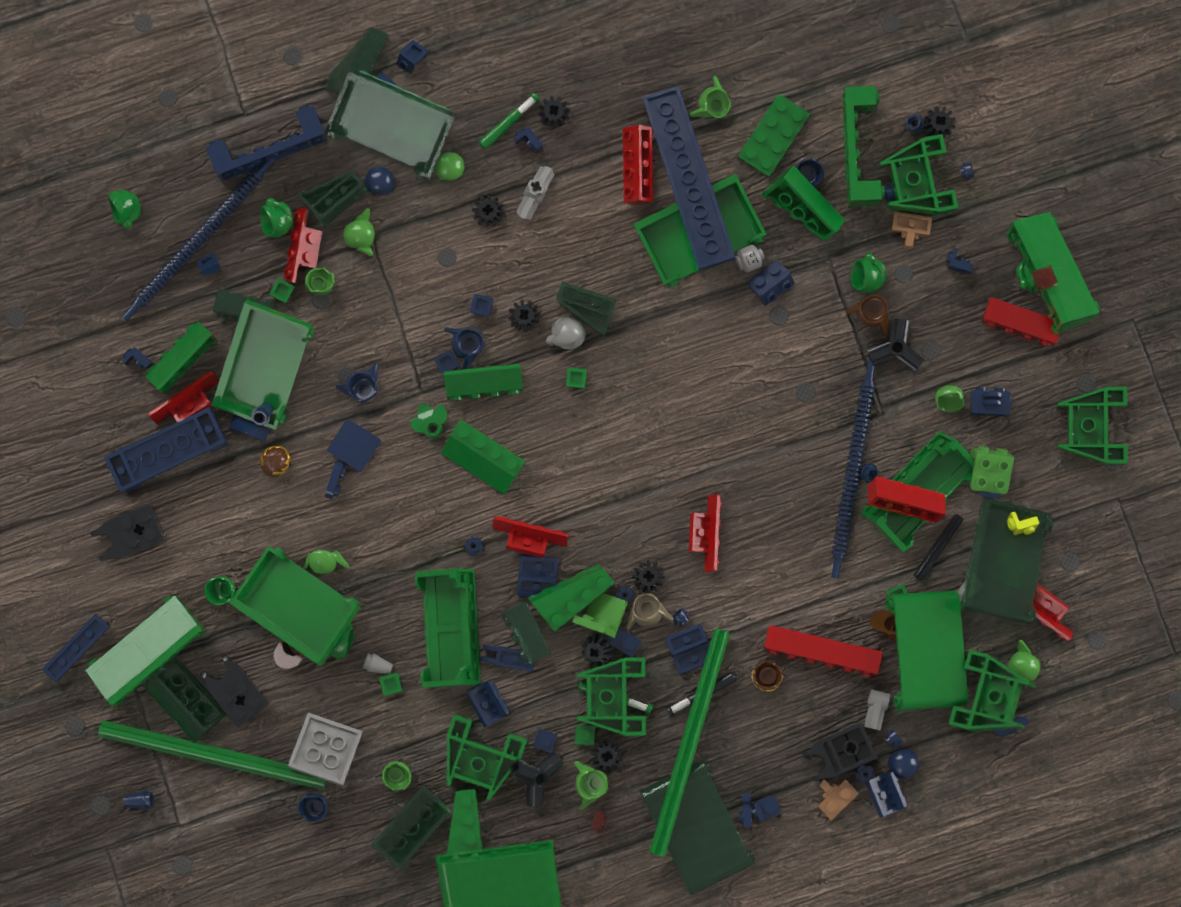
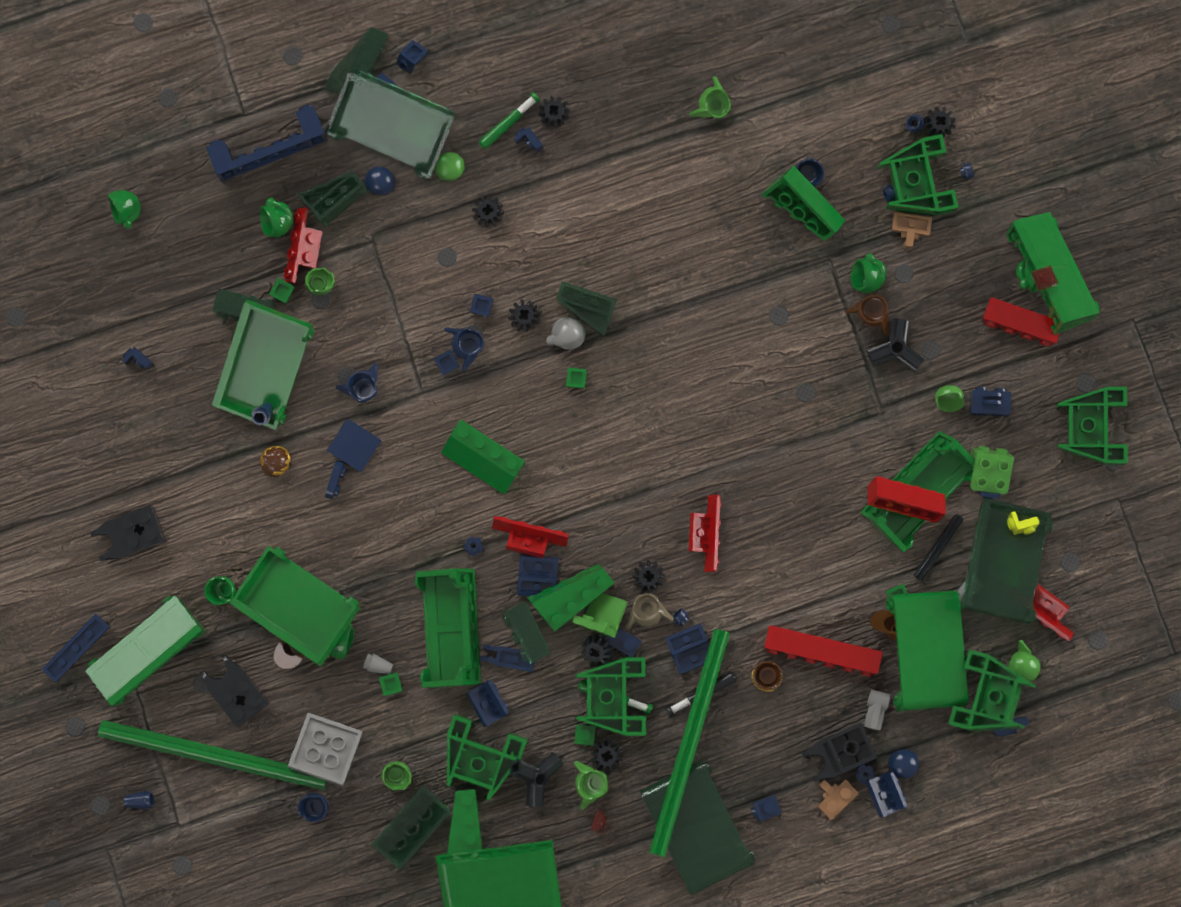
(139, 302): dark blue hose -> none
(166, 450): dark blue plate -> none
(180, 357): green slope -> none
(184, 699): clear green slope -> none
(186, 402): red bracket -> none
(208, 264): dark blue plate -> none
(249, 428): dark blue slope -> none
(324, 562): bright green piece -> none
(360, 233): bright green piece -> none
(427, 418): green plate -> none
(483, 381): green slope -> none
(535, 192): light grey piece -> none
(545, 740): dark blue plate -> none
(624, 590): dark blue plate -> none
(637, 165): red brick -> none
(668, 242): green windscreen -> none
(688, 178): dark blue plate -> none
(745, 814): dark blue plate -> none
(749, 258): light grey head -> none
(771, 282): dark blue bracket -> none
(773, 135): green plate -> none
(858, 100): green plate -> none
(868, 385): dark blue hose -> none
(869, 472): dark blue plate -> none
(893, 738): dark blue plate -> none
(961, 265): dark blue bracket -> none

